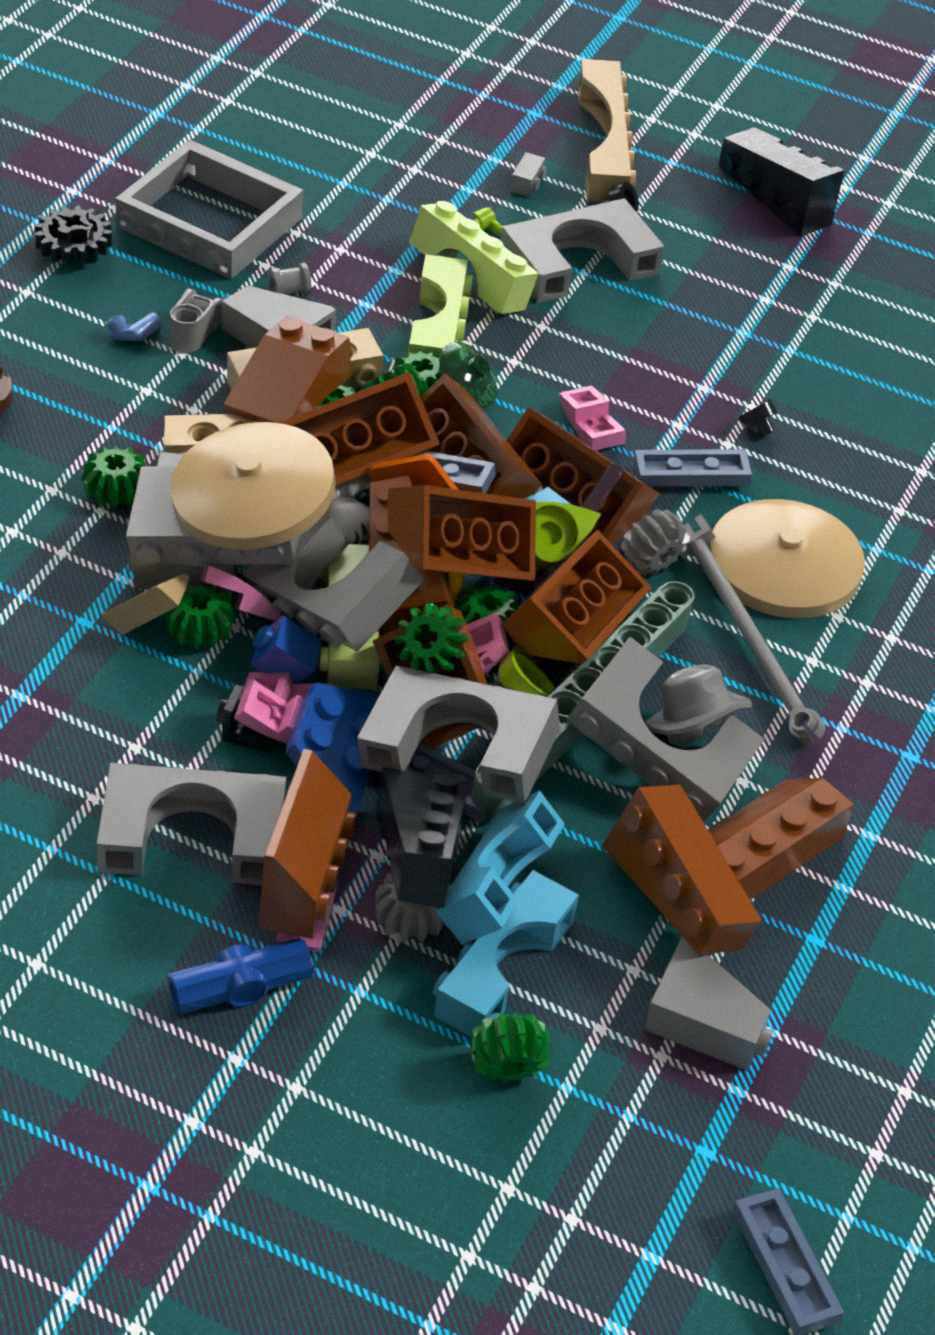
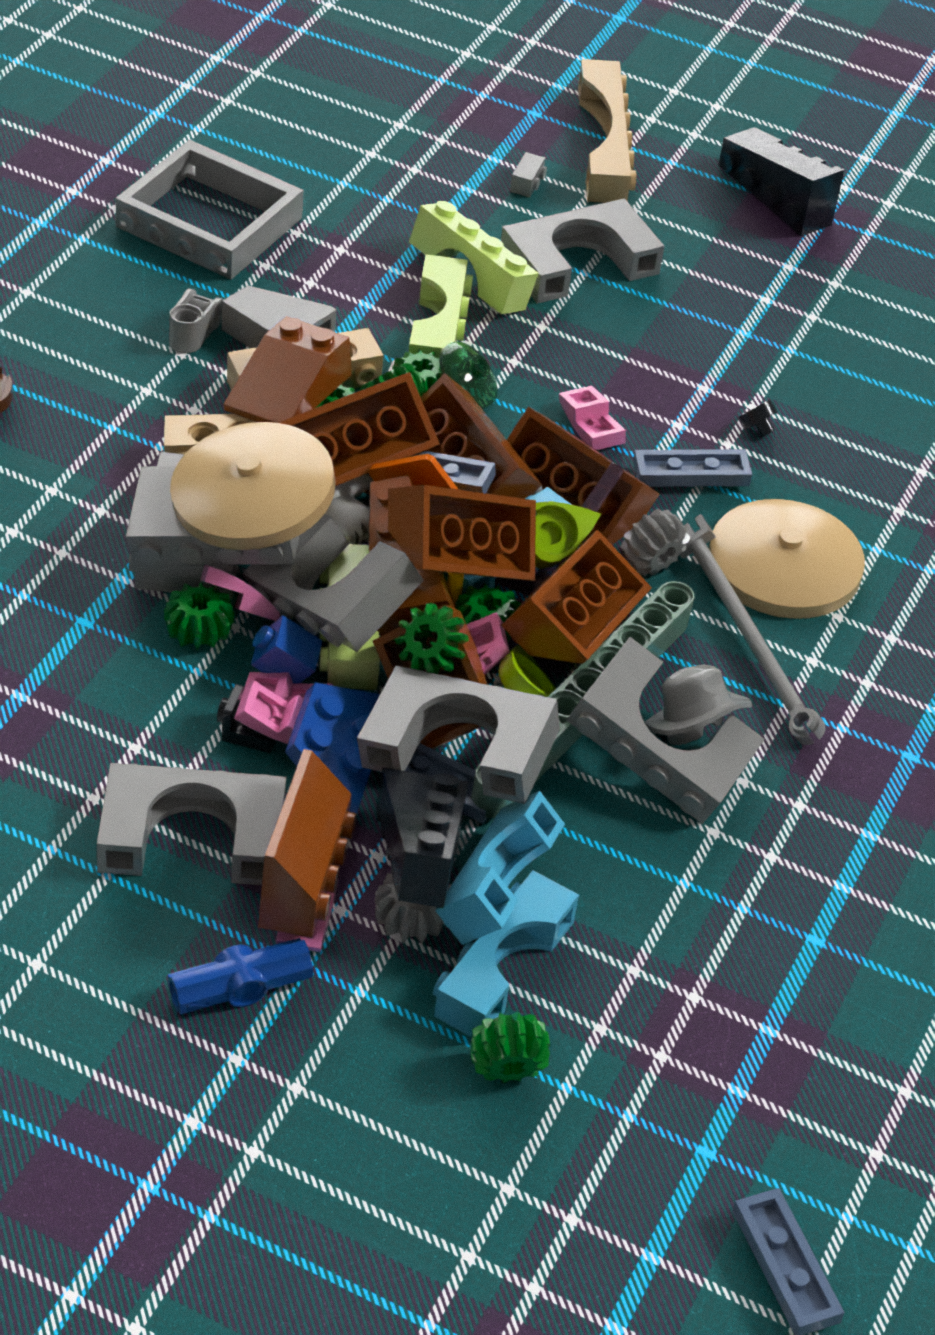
(73, 235): black gear -> none
(112, 475): green gear -> none
(133, 332): medium blue arm -> none
(147, 605): tan slope -> none
(290, 280): light grey bush -> none
(487, 219): lime hand -> none
(622, 191): black tile -> none
(682, 870): dark orange wedge -> none
(708, 1010): light grey slope -> none
(781, 831): dark orange slope -> none

